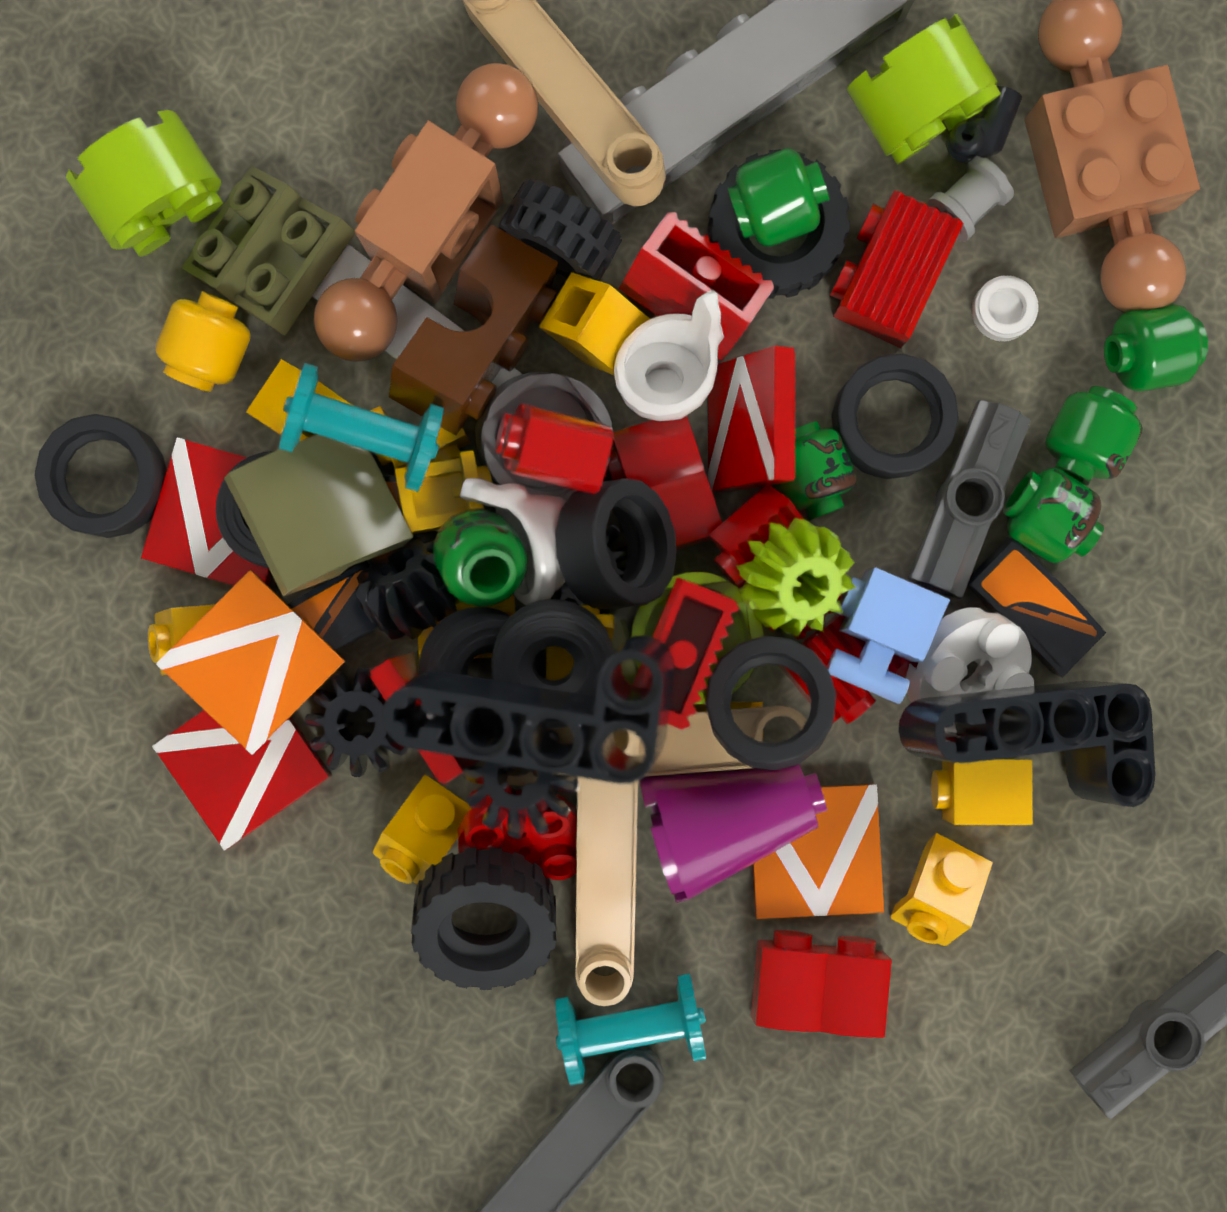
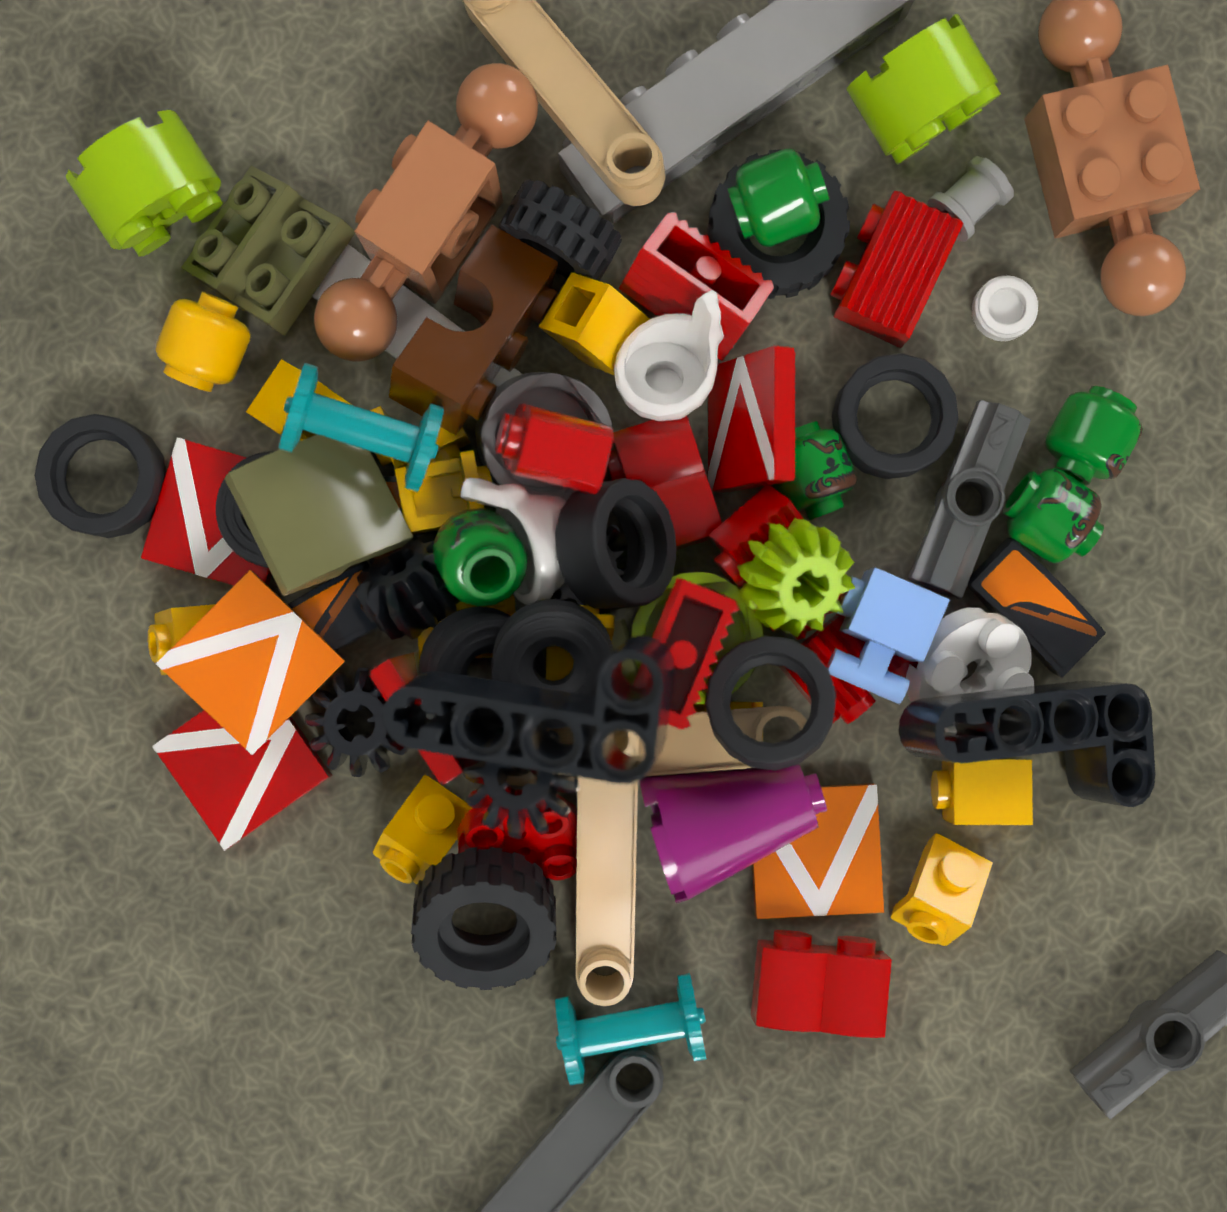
(985, 134): black arm -> none
(1156, 348): green head -> none

